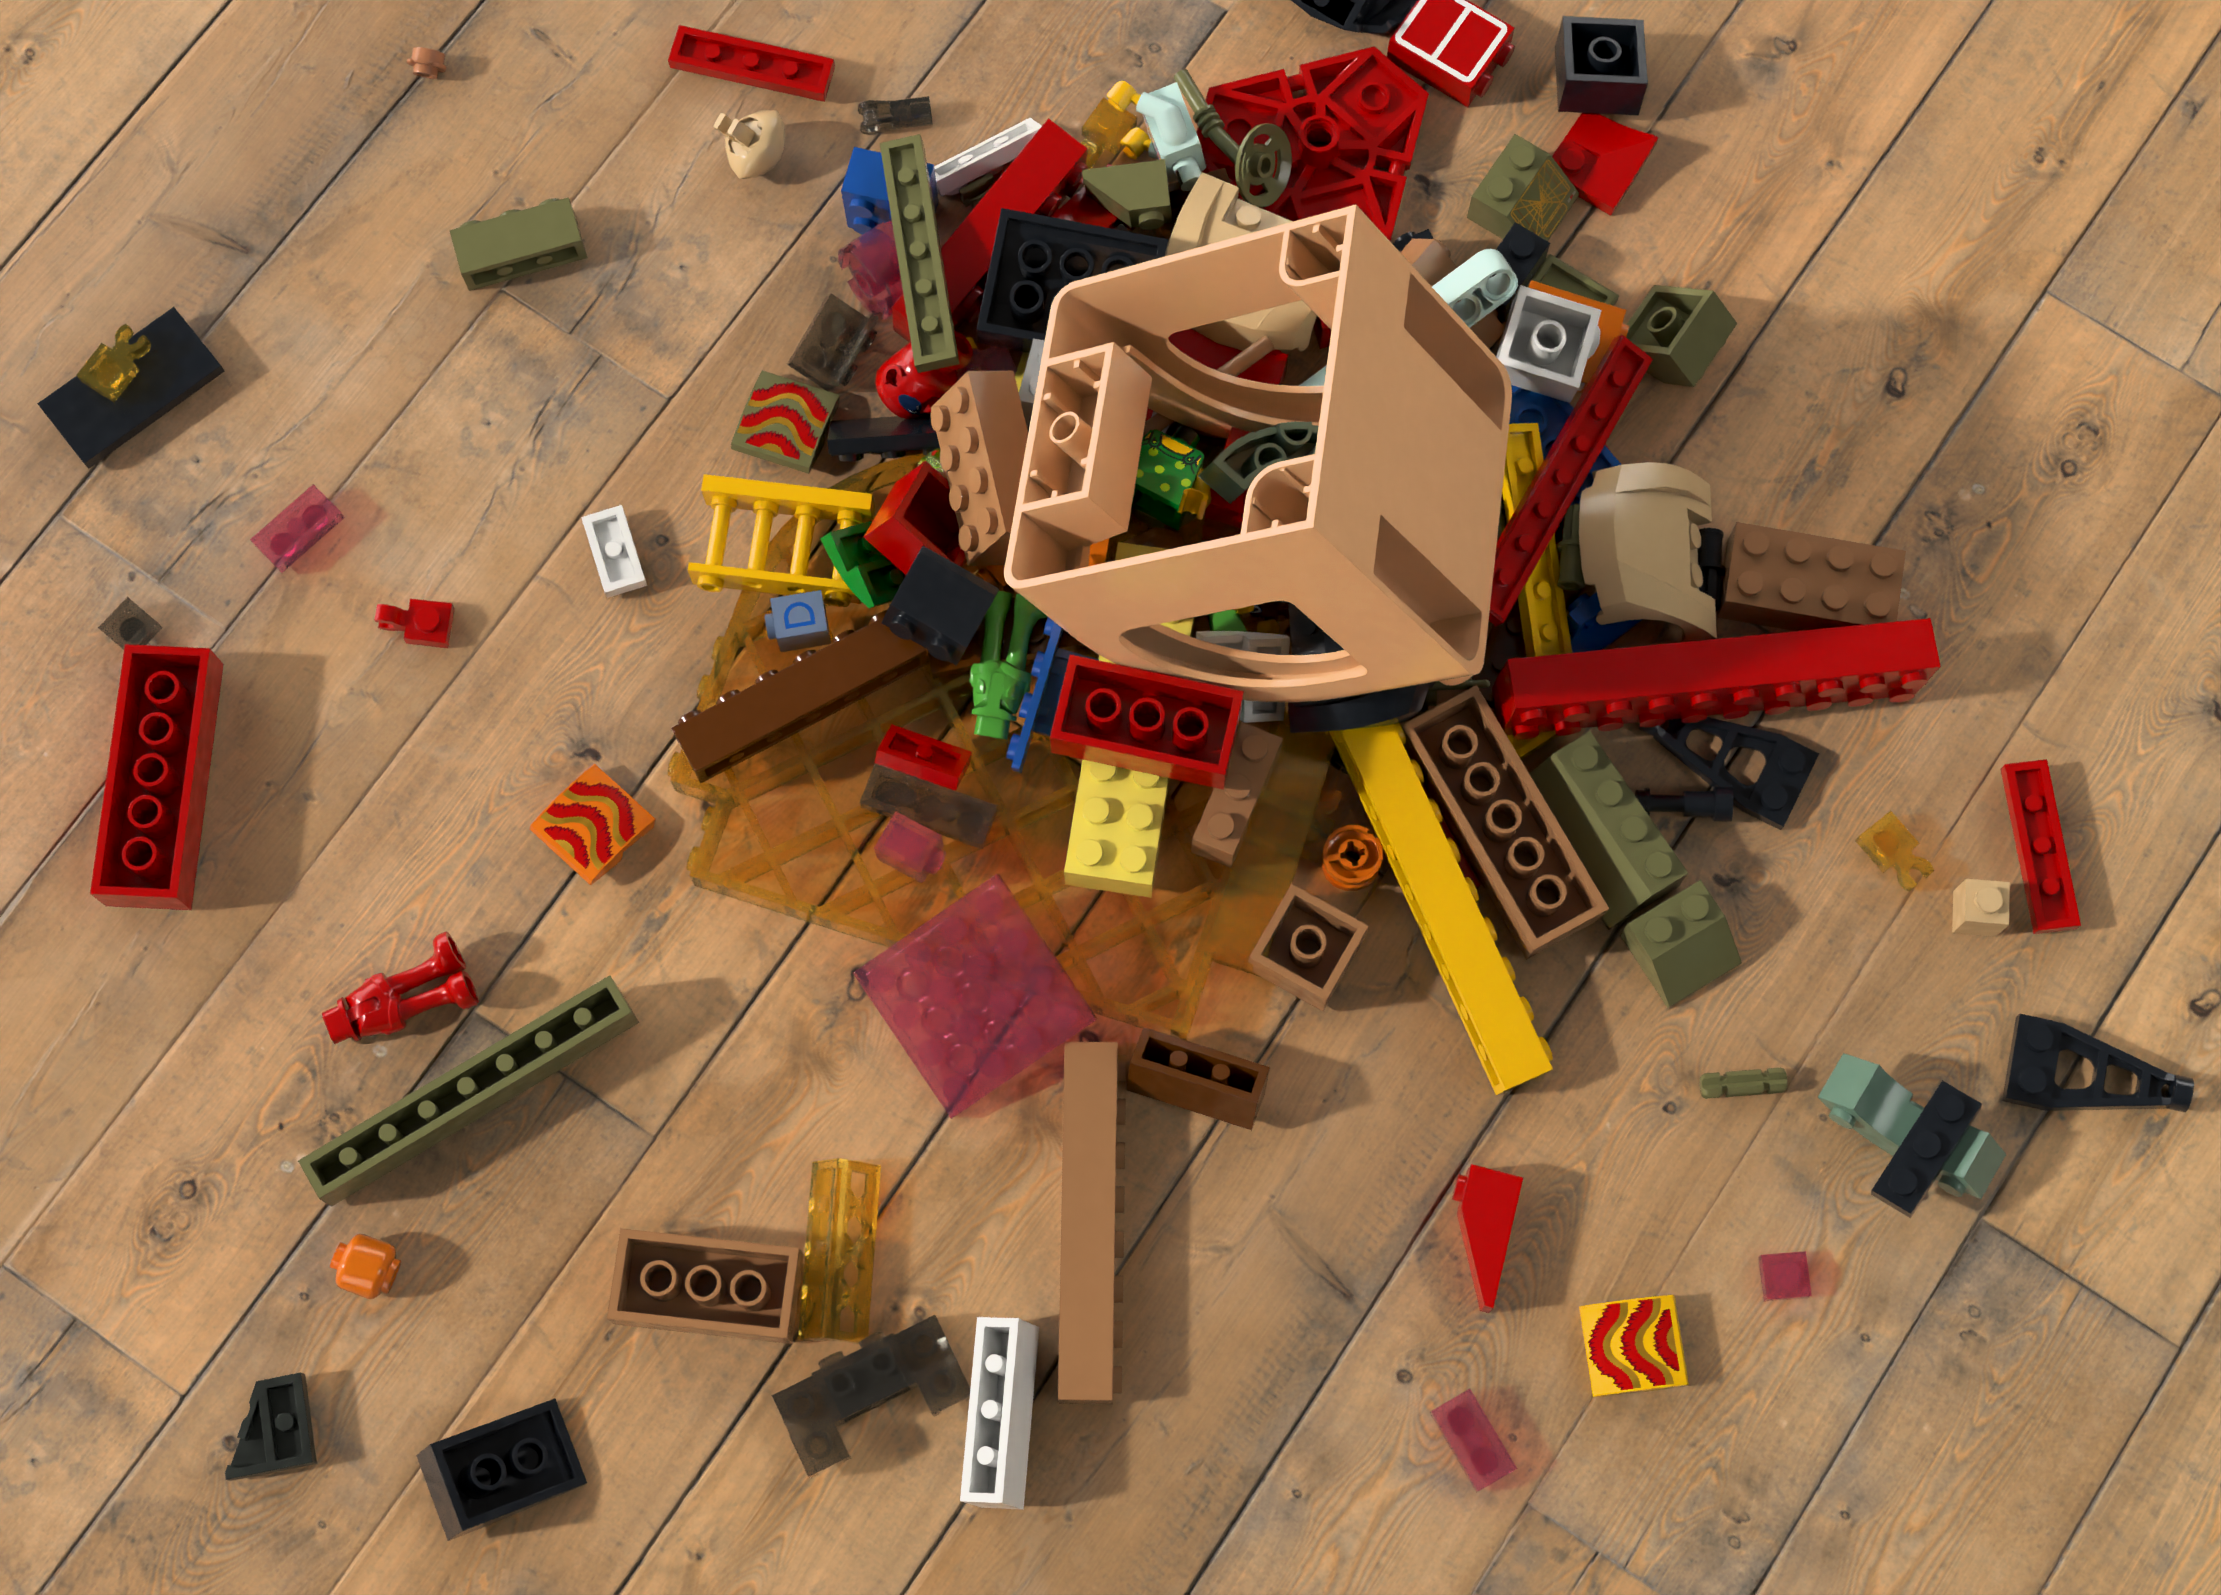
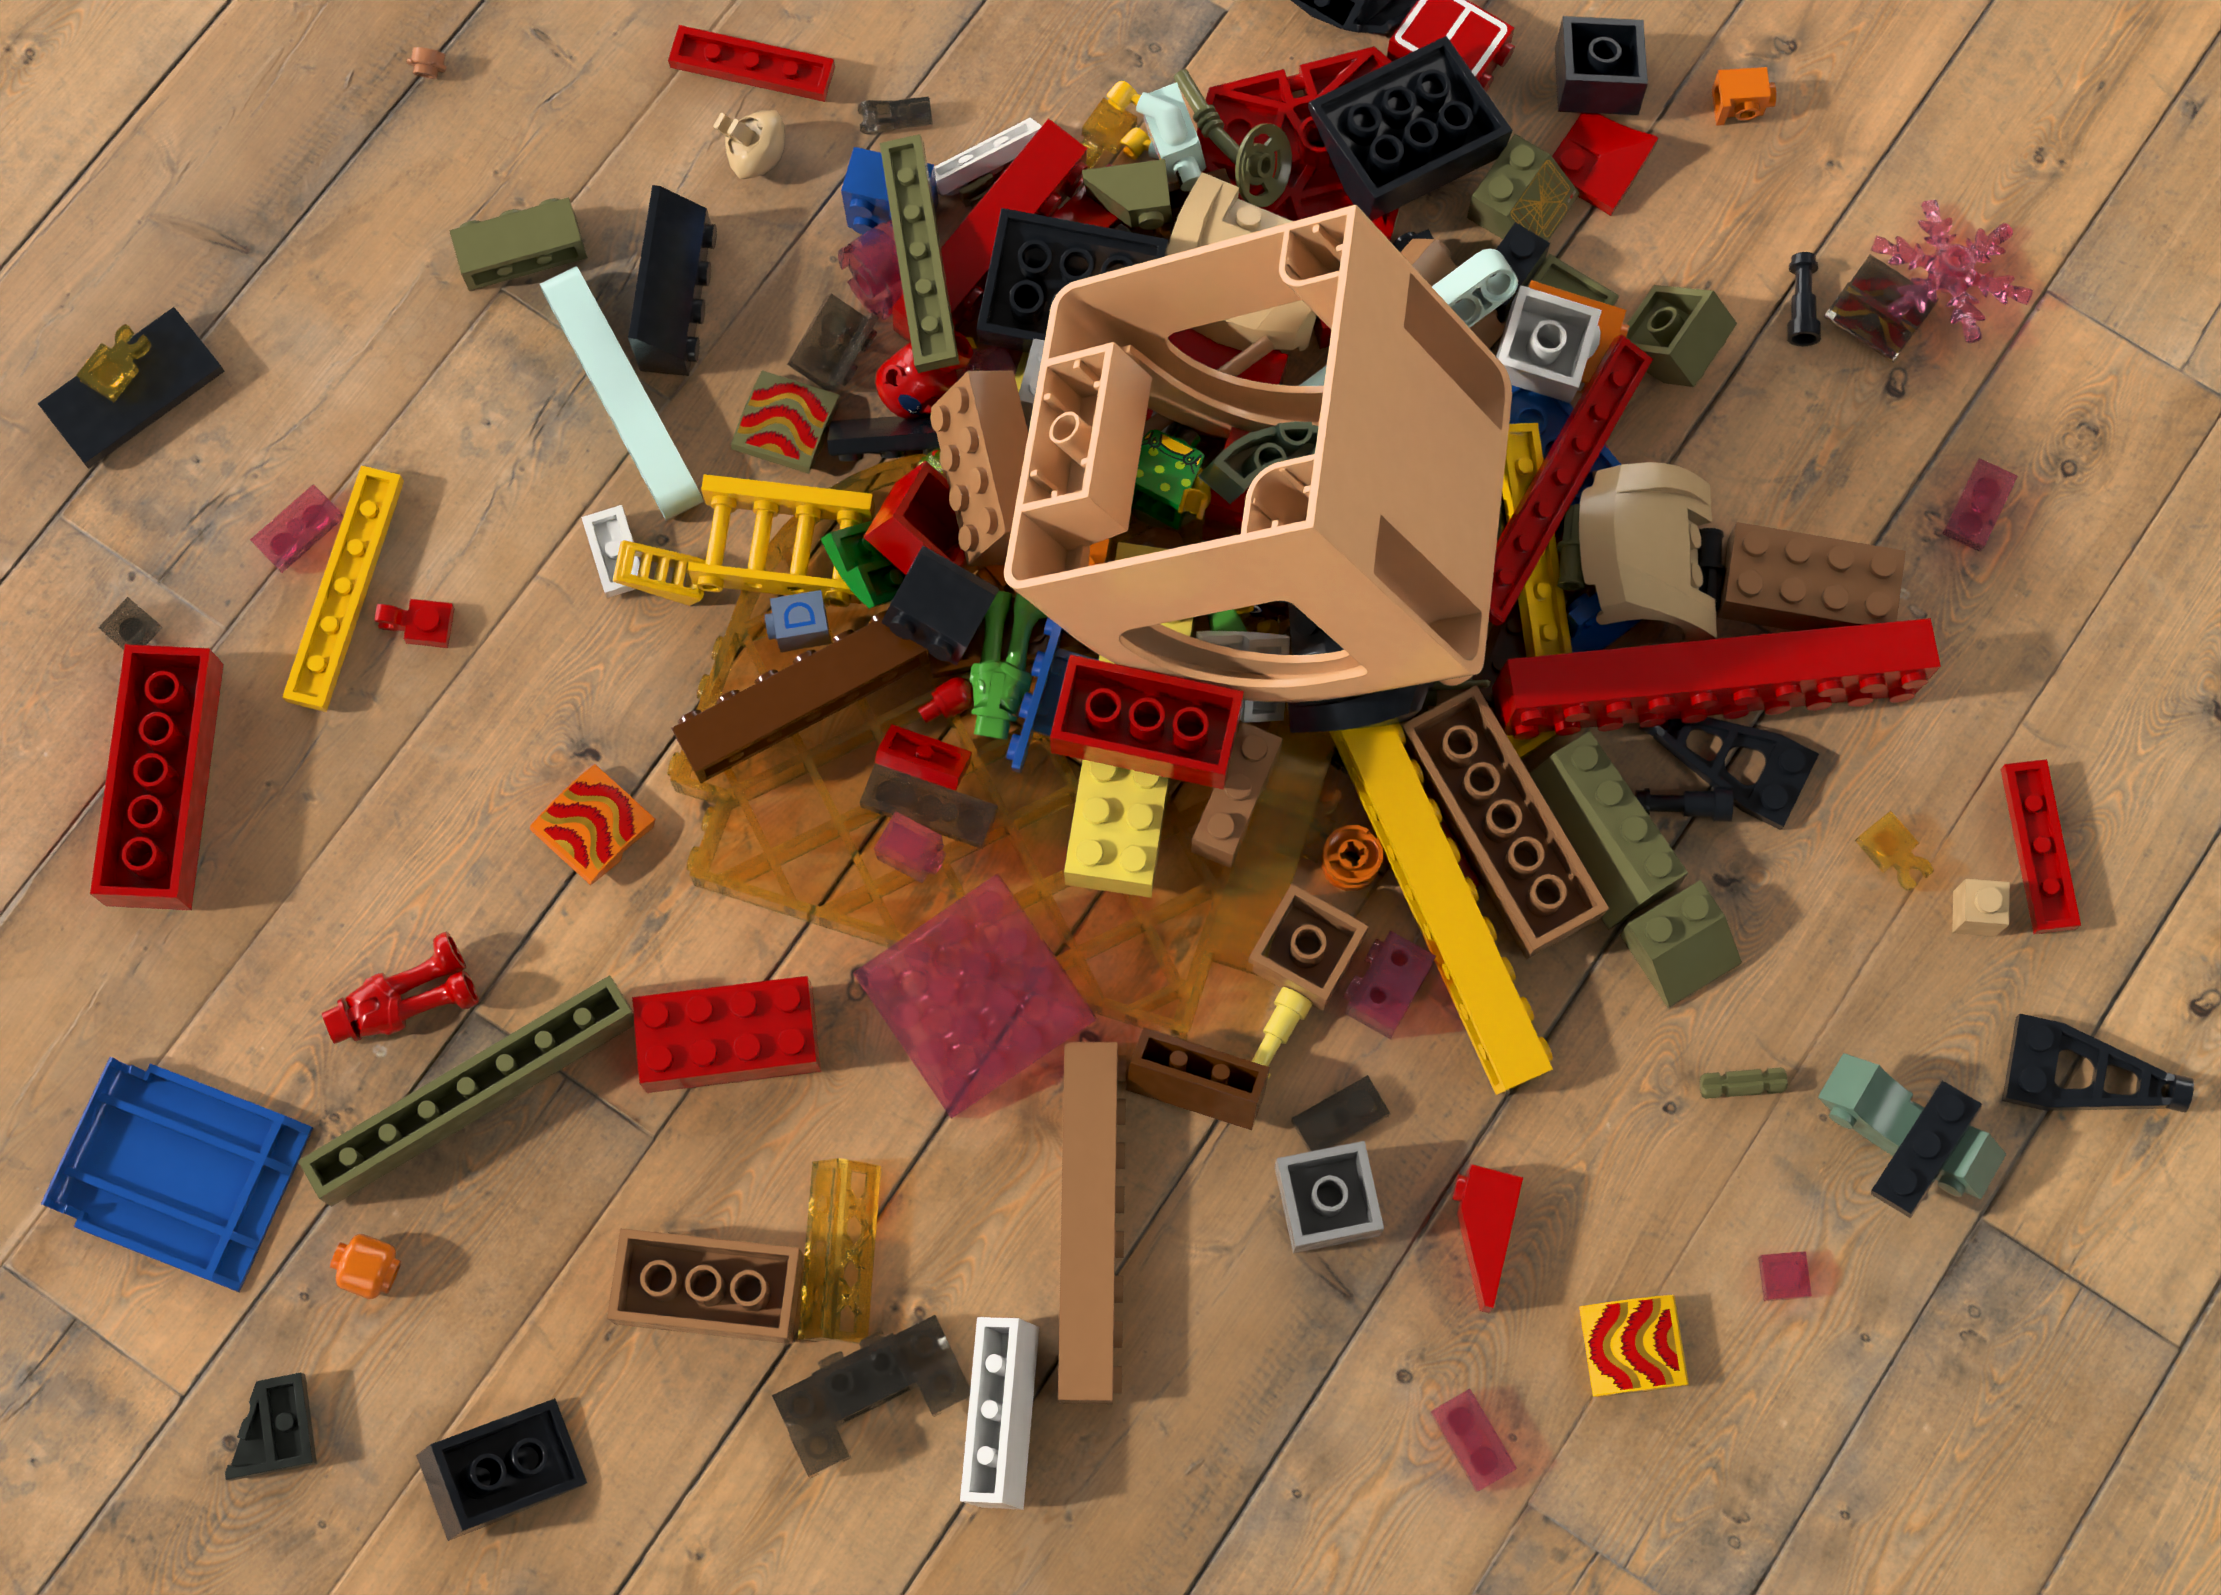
(177, 1171): none -> blue piece
(343, 589): none -> yellow plate
(621, 393): none -> light aqua beam
(664, 558): none -> yellow slope
(671, 284): none -> black slope
(726, 1034): none -> red brick
(948, 699): none -> red cylinder
(1289, 1009): none -> light yellow piece
(1329, 1197): none -> light grey brick
(1341, 1116): none -> clear smoke plate
(1389, 983): none -> clear pink brick
(1409, 128): none -> black slope
(1742, 94): none -> orange brick
(1804, 327): none -> black piece
(1865, 311): none -> clear smoke slope
(1951, 270): none -> clear pink piece
(1979, 505): none -> clear pink plate

